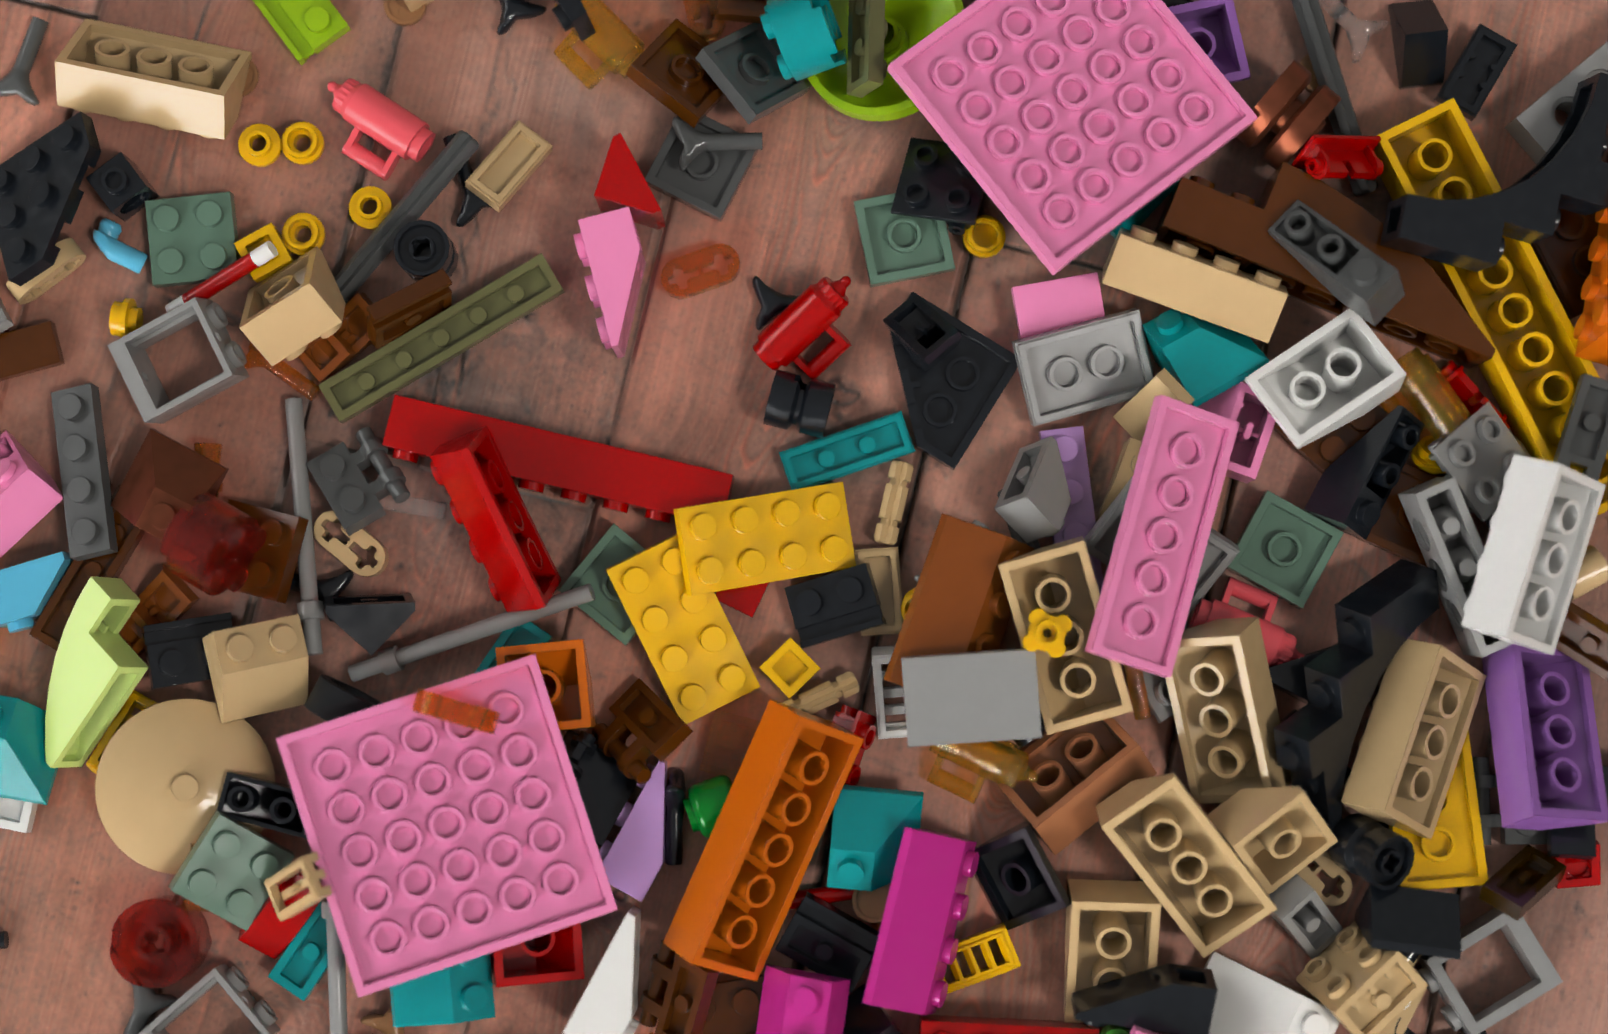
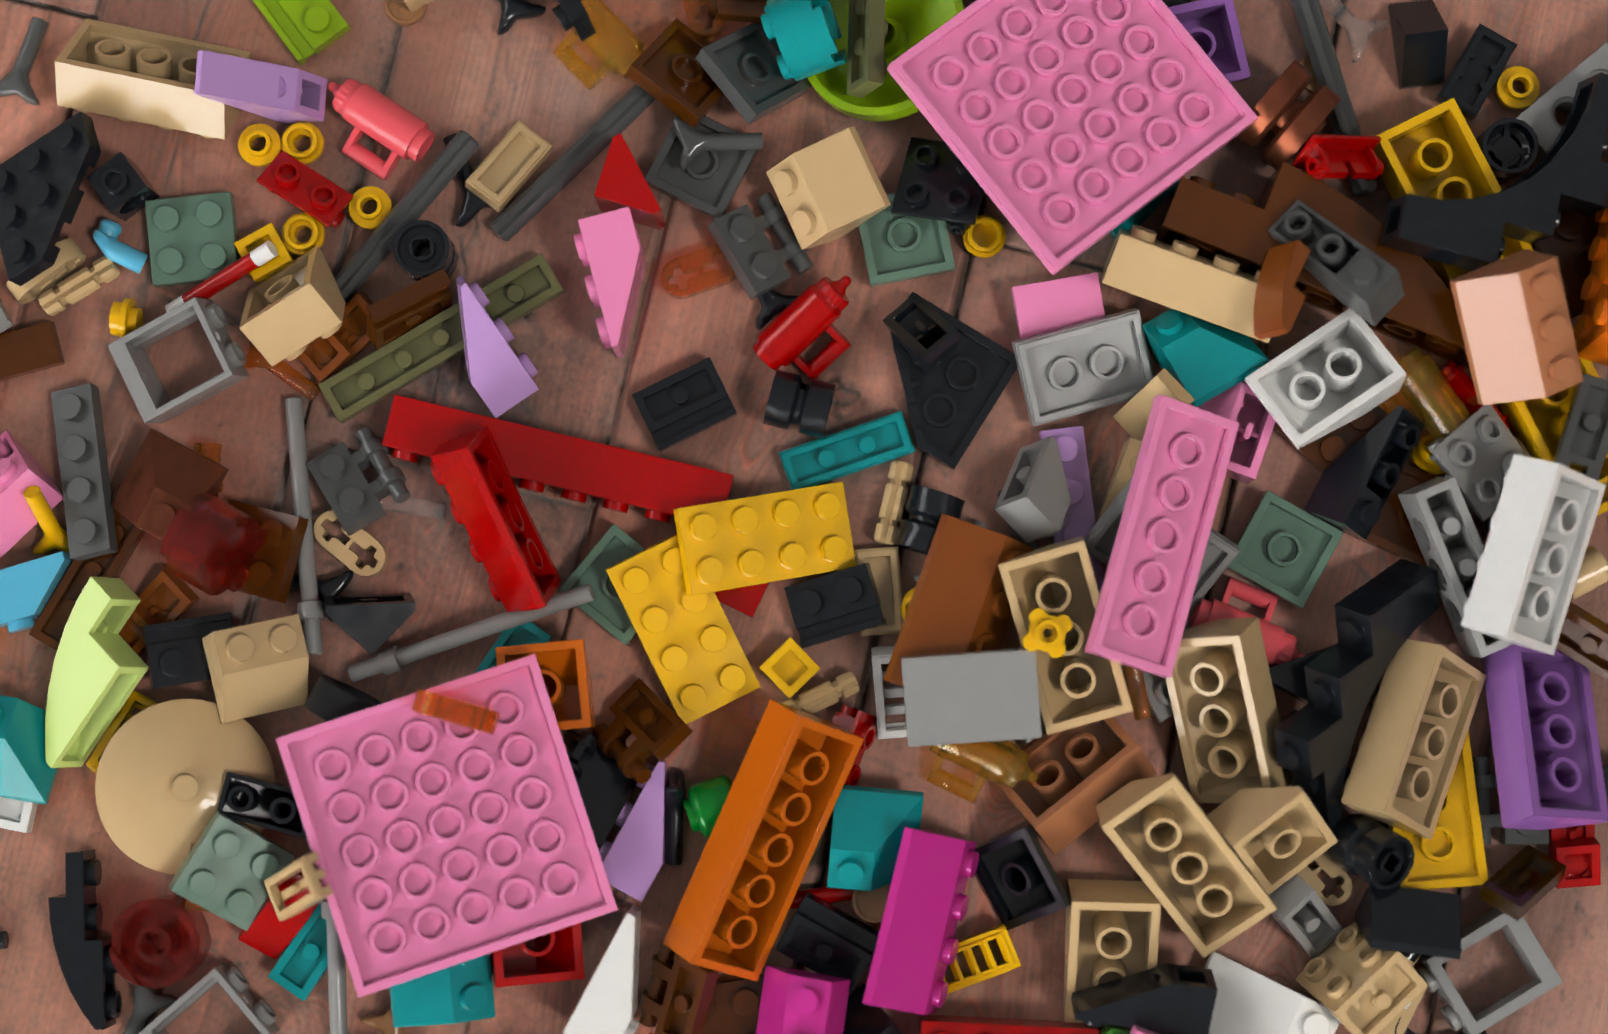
(54, 535): none -> yellow piece
(78, 285): none -> tan axle
(80, 952): none -> black slope
(261, 87): none -> lavender slope
(306, 189): none -> red hinge
(490, 361): none -> lavender slope
(571, 162): none -> dark grey axle
(684, 404): none -> black plate
(750, 251): none -> dark grey plate
(828, 188): none -> tan slope
(925, 511): none -> black wheel
(1276, 297): none -> dark orange slope
(1506, 93): none -> yellow plate
(1511, 145): none -> black wheel
(1517, 328): none -> slope
(1572, 842): black tile -> none

